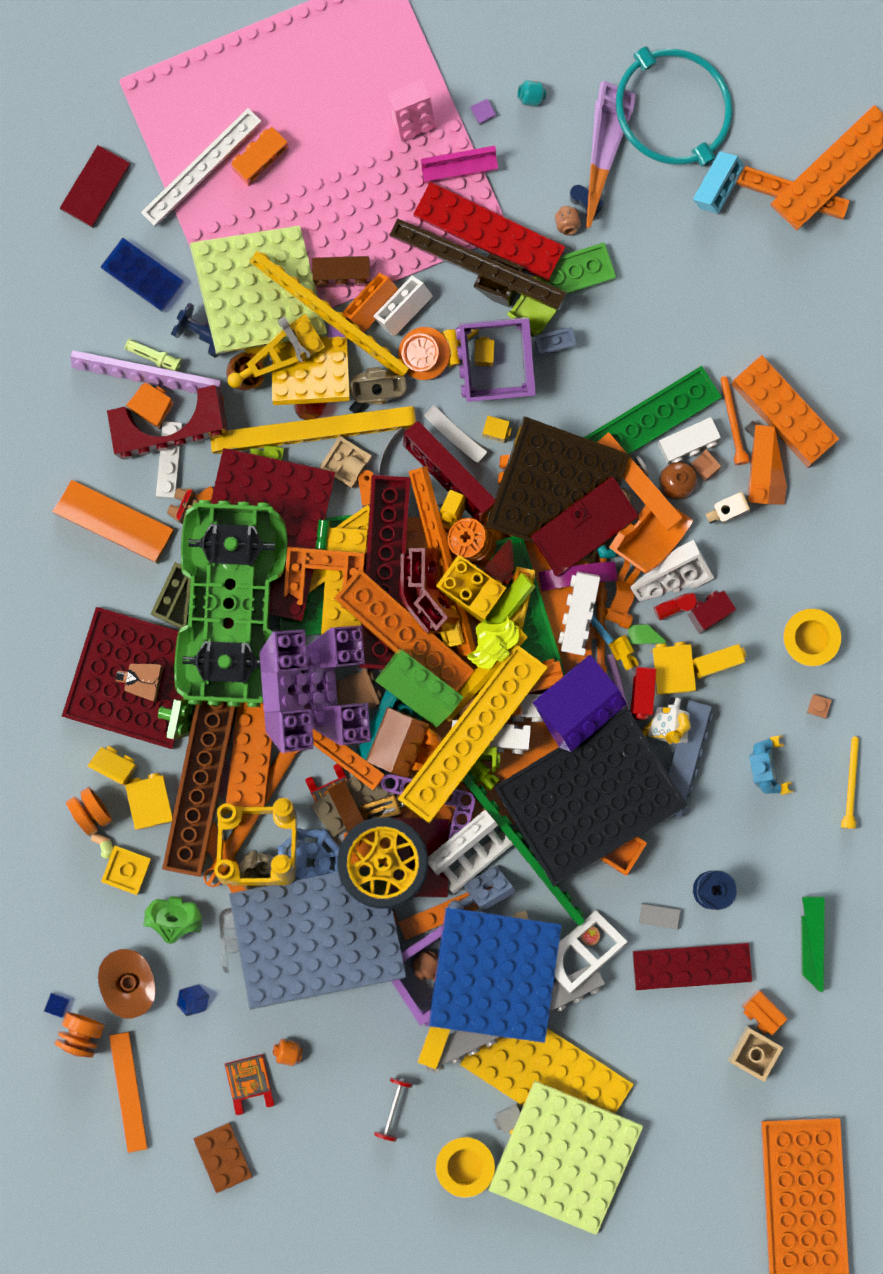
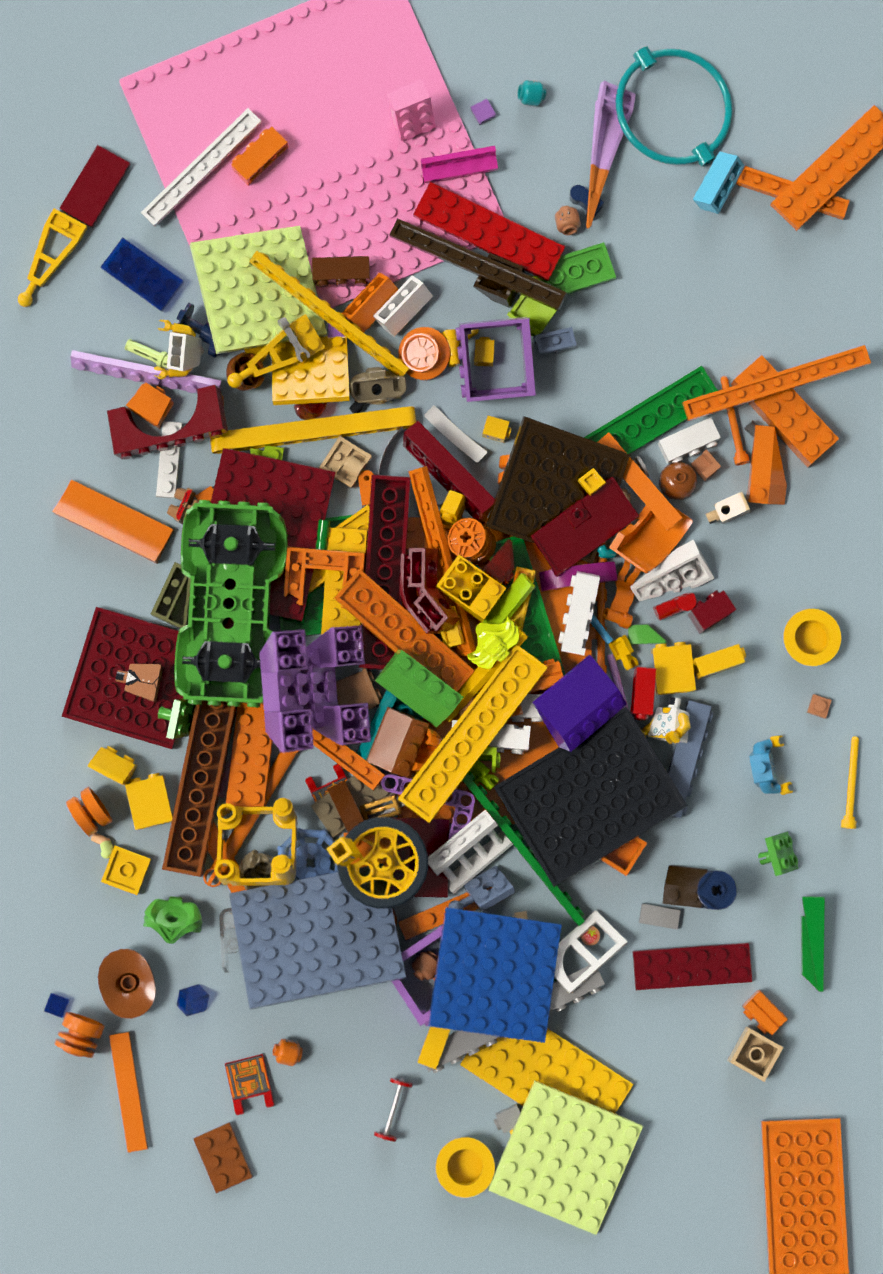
(67, 227): none -> yellow plate
(183, 350): none -> white torso
(344, 851): none -> yellow brick
(591, 481): none -> yellow plate
(681, 886): none -> dark brown slope
(776, 383): none -> orange plate
(780, 854): none -> bright green plate

